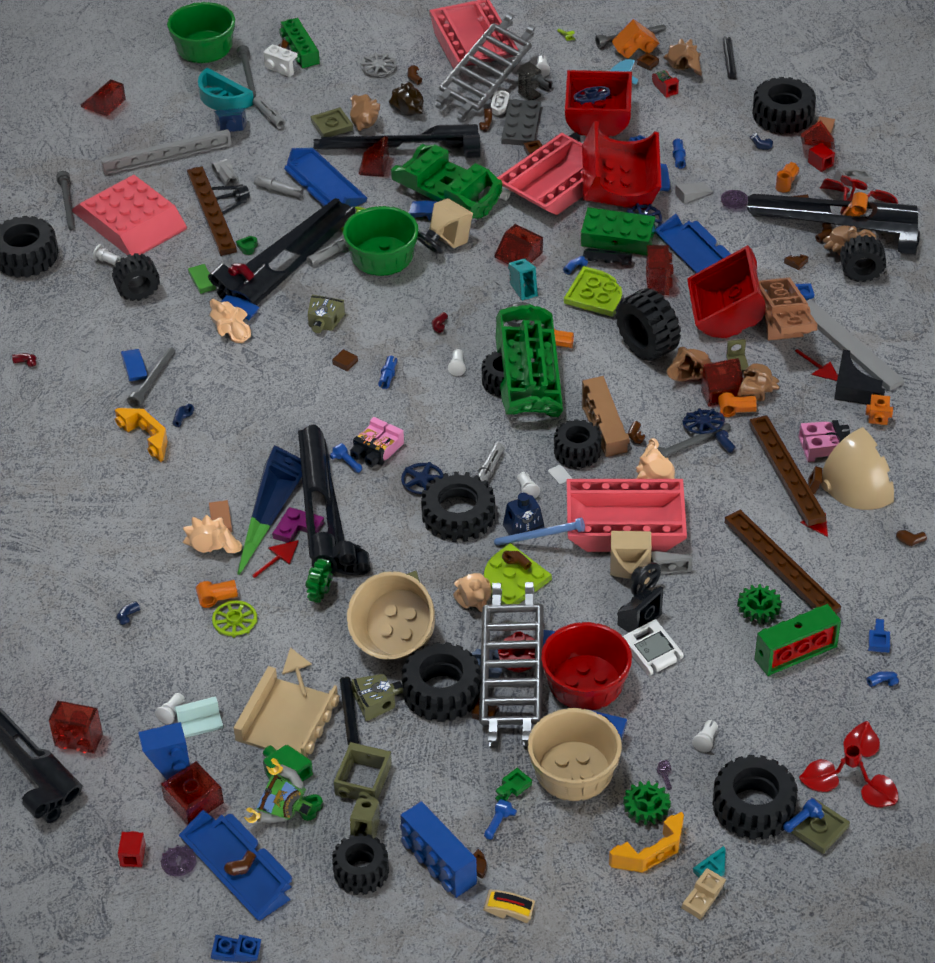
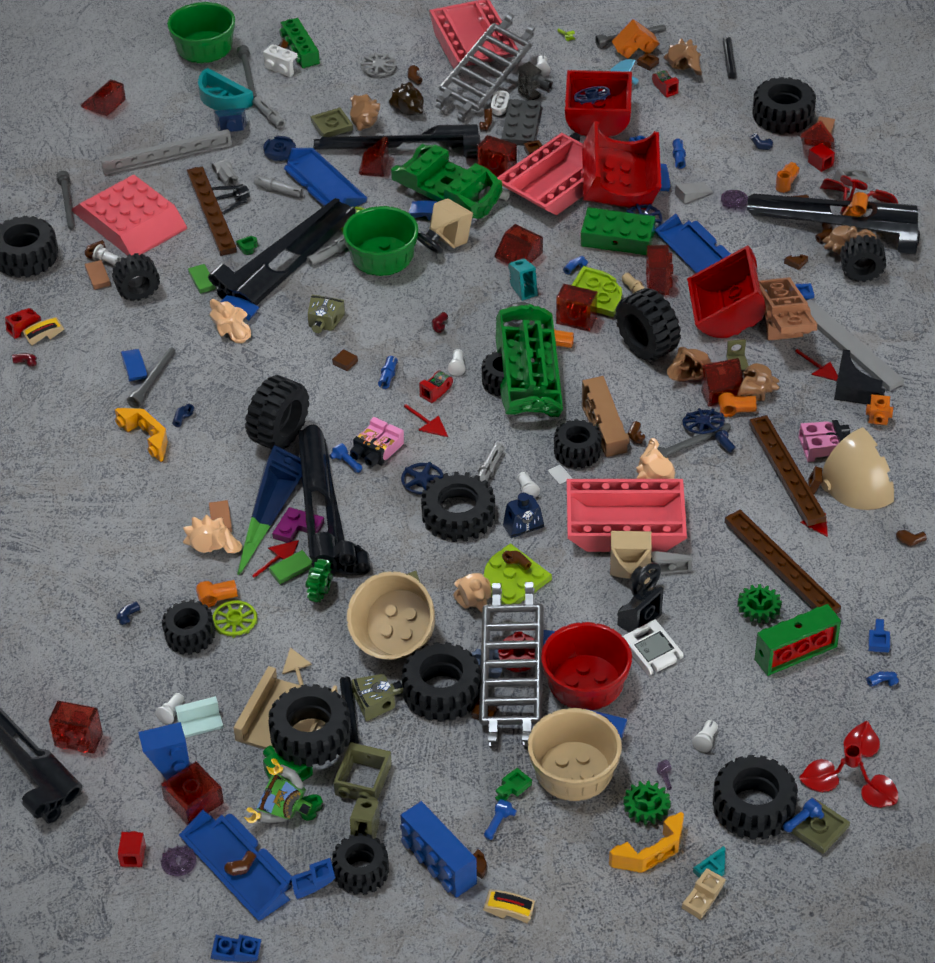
(20, 321): none -> red leg
(47, 327): none -> slope
(90, 248): none -> reddish brown arm
(97, 274): none -> nougat tile
(186, 615): none -> black tyre
(239, 268): dark red arm -> none
(277, 412): none -> black tyre
(278, 148): none -> dark blue plate
(290, 567): none -> bright green tile
(313, 746): none -> black tyre
(317, 877): none -> blue slope
(434, 426): none -> red piece
(436, 386): none -> red leg
(497, 155): none -> clear red brick
(576, 307): none -> clear red brick
(578, 525): medium blue bar -> none
(608, 255): black hinge -> none
(633, 284): none -> tan pin

